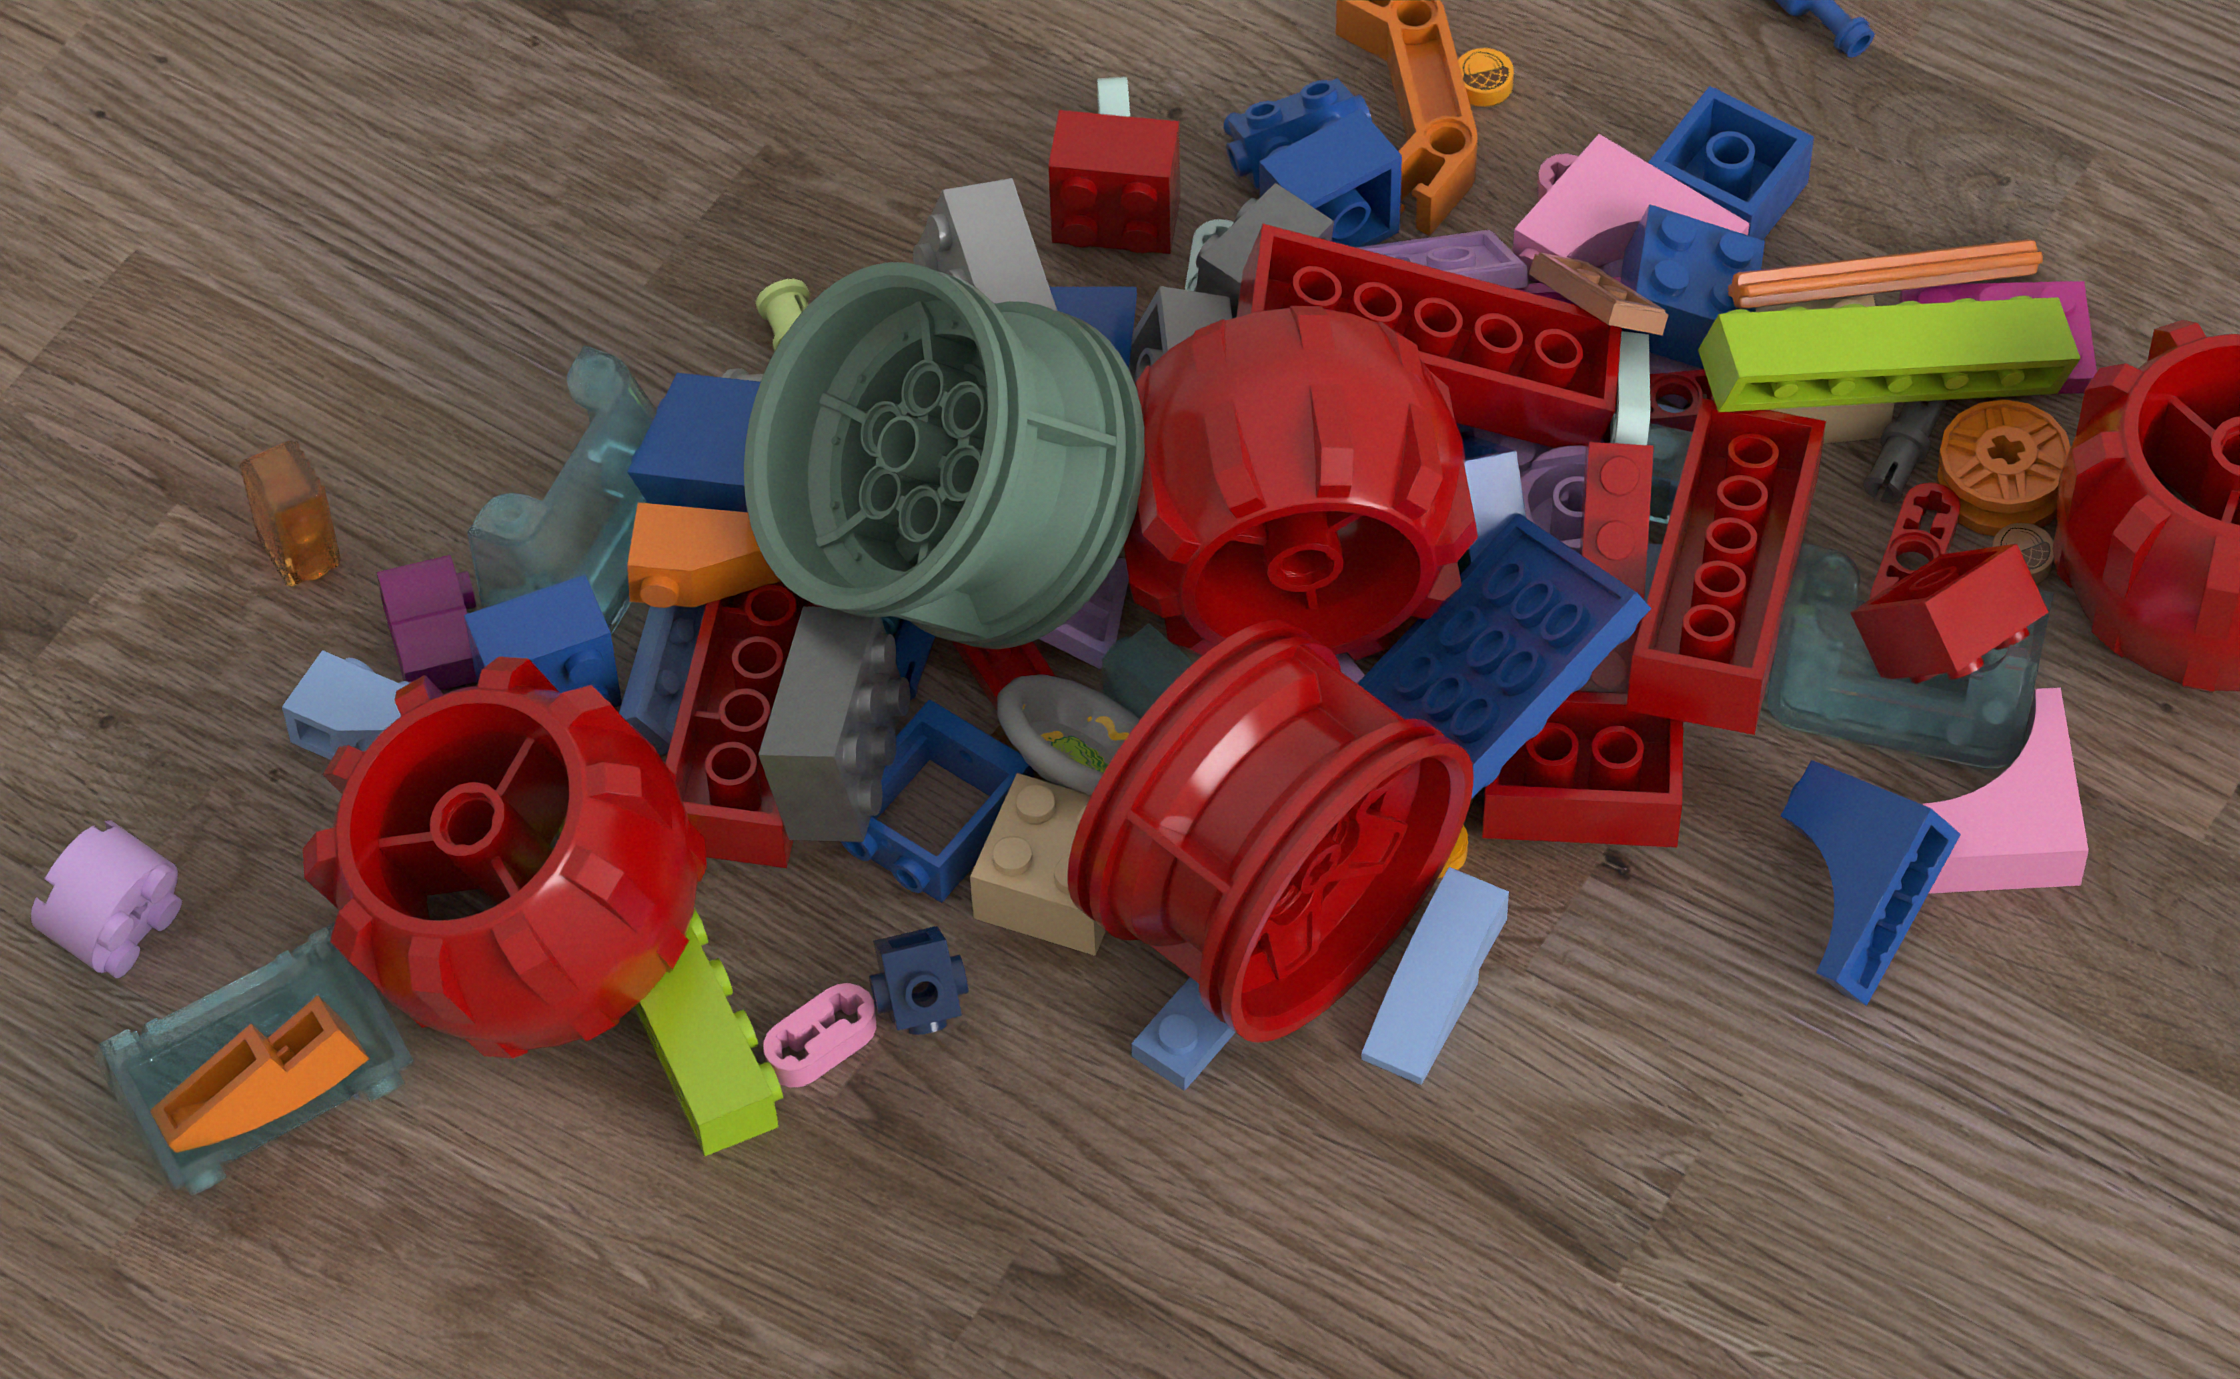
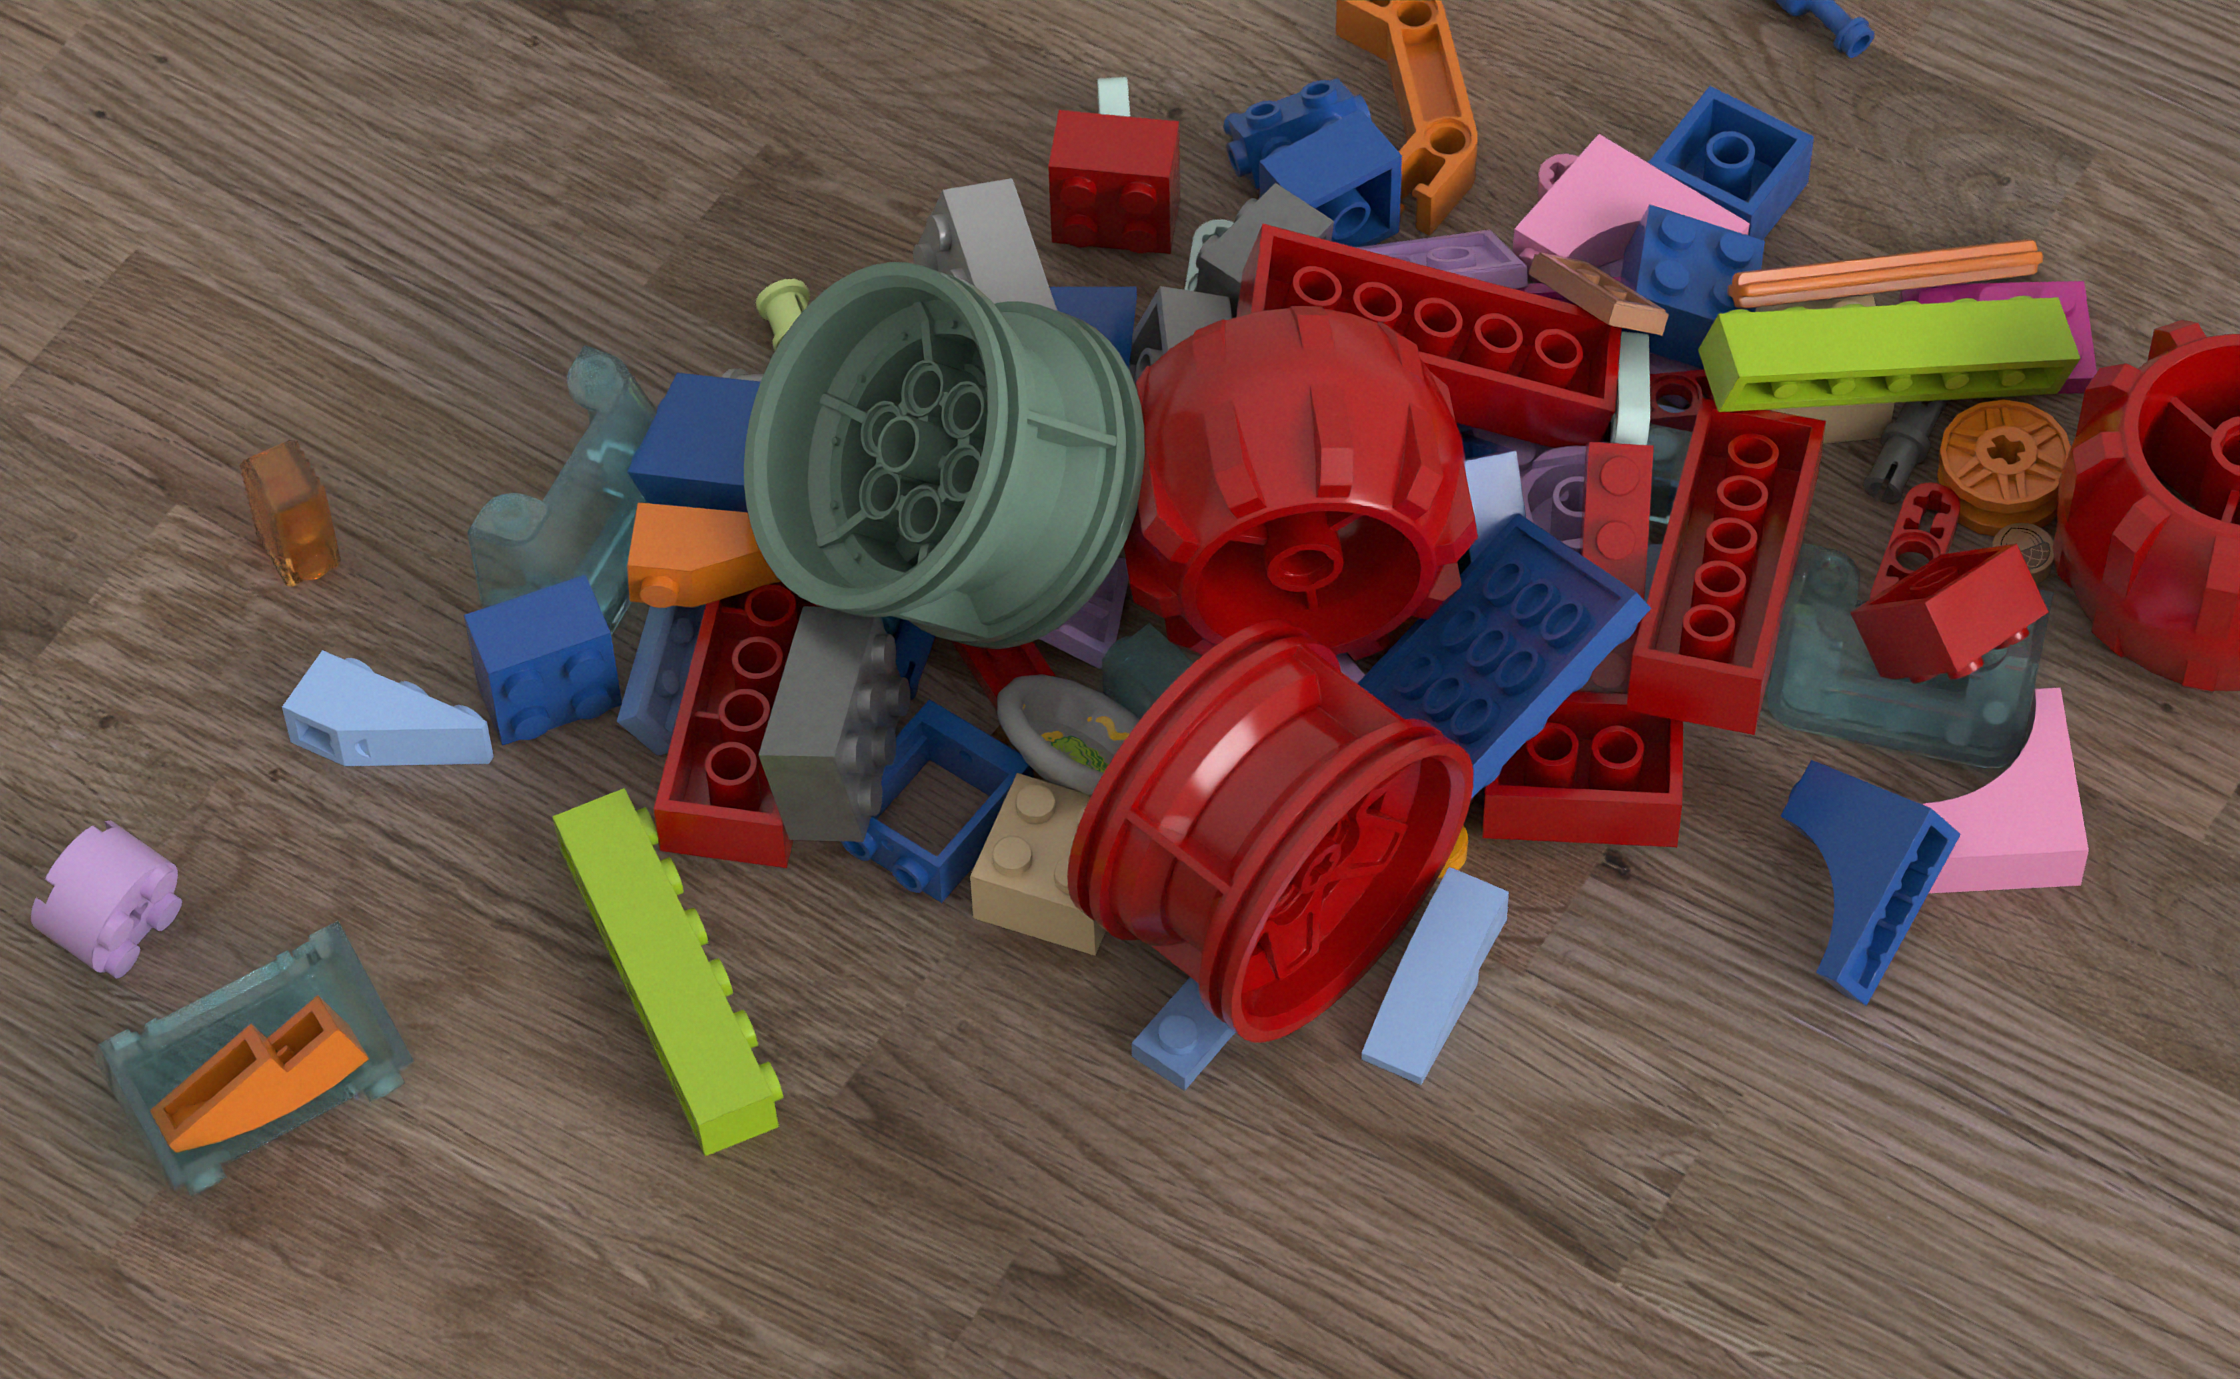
(427, 620): magenta brick -> none
(470, 801): red wheel -> none
(824, 1039): bright pink beam -> none
(914, 959): dark blue brick -> none
(1486, 76): light orange tile -> none

